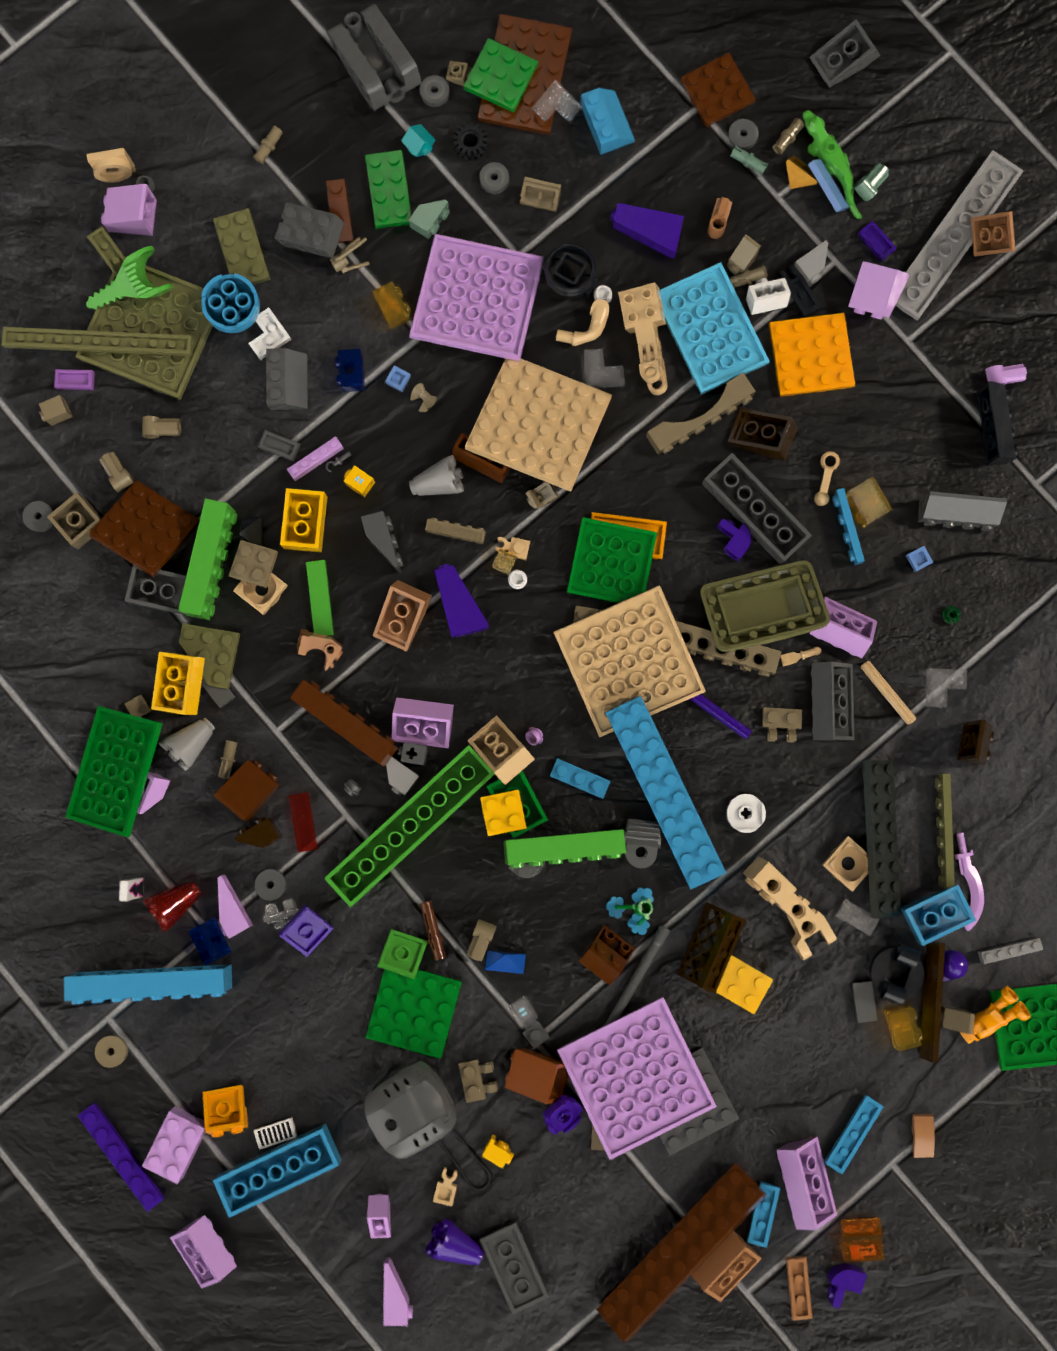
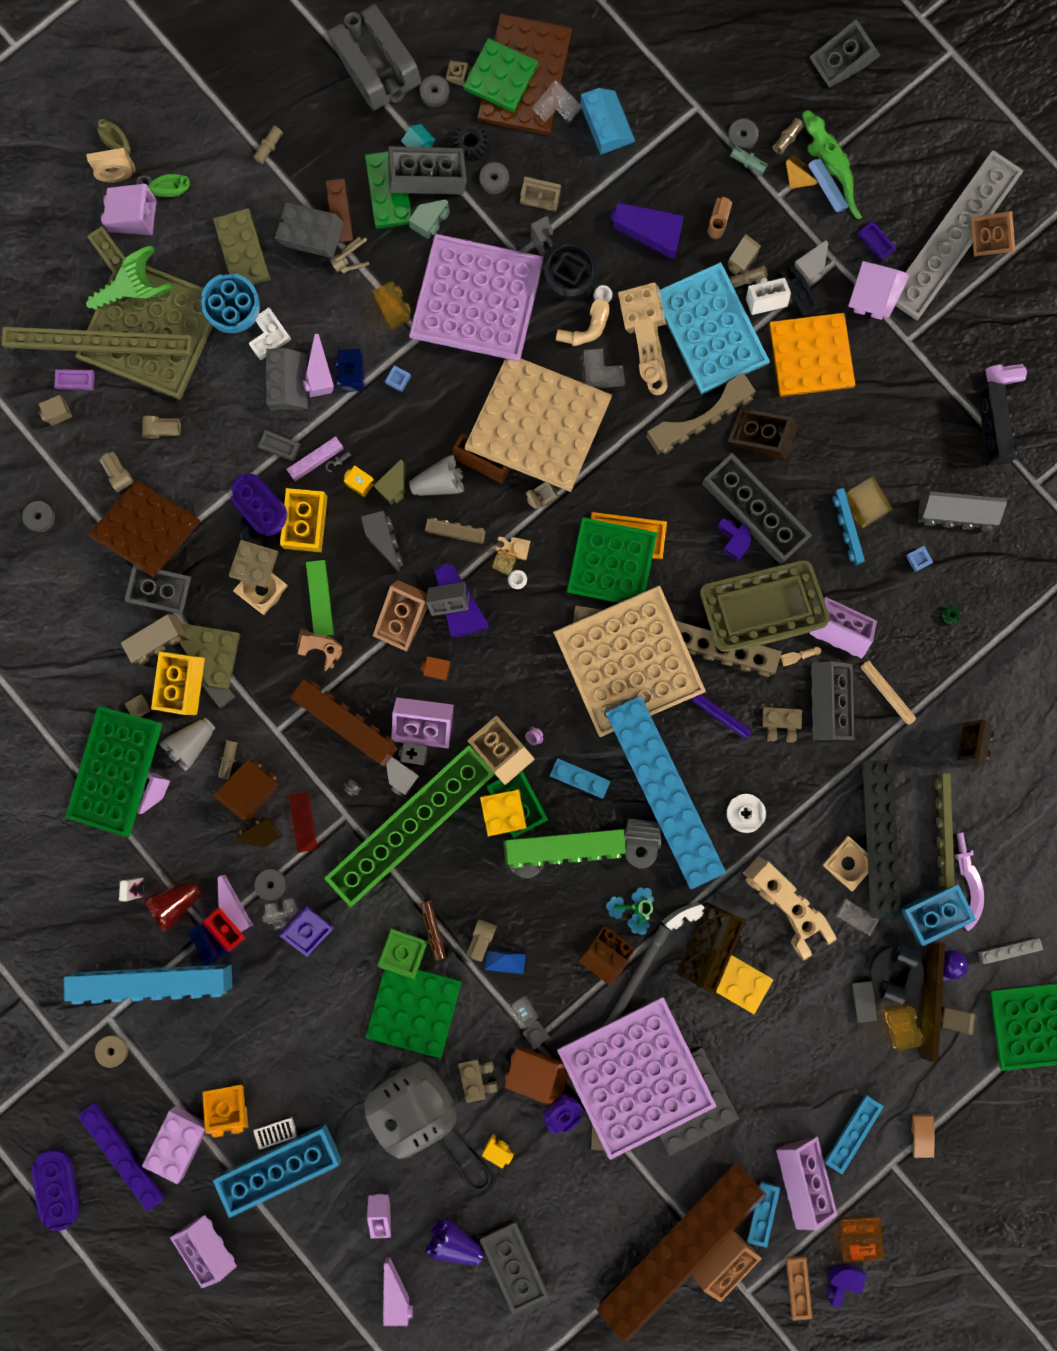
(55, 1189): none -> dark purple tile
(75, 520): dark tan brick -> none
(112, 136): none -> olive arm
(153, 639): none -> dark tan brick
(169, 185): none -> bright green arm
(207, 559): bright green brick -> none
(223, 930): none -> red brick
(258, 504): none -> dark purple tile
(317, 378): none -> lavender slope
(392, 484): none -> olive slope
(420, 392): dark tan piece -> none
(426, 170): none -> dark grey slope
(436, 668): none -> dark orange brick
(446, 1189): tan plate -> none
(447, 599): none -> dark grey hinge
(540, 233): none -> dark grey hinge
(689, 911): none -> white slope
(717, 90): reddish brown plate -> none
(822, 498): tan piece -> none
(868, 185): sand green piece -> none
(939, 681): clear plate -> none
(993, 1018): light orange piece -> none

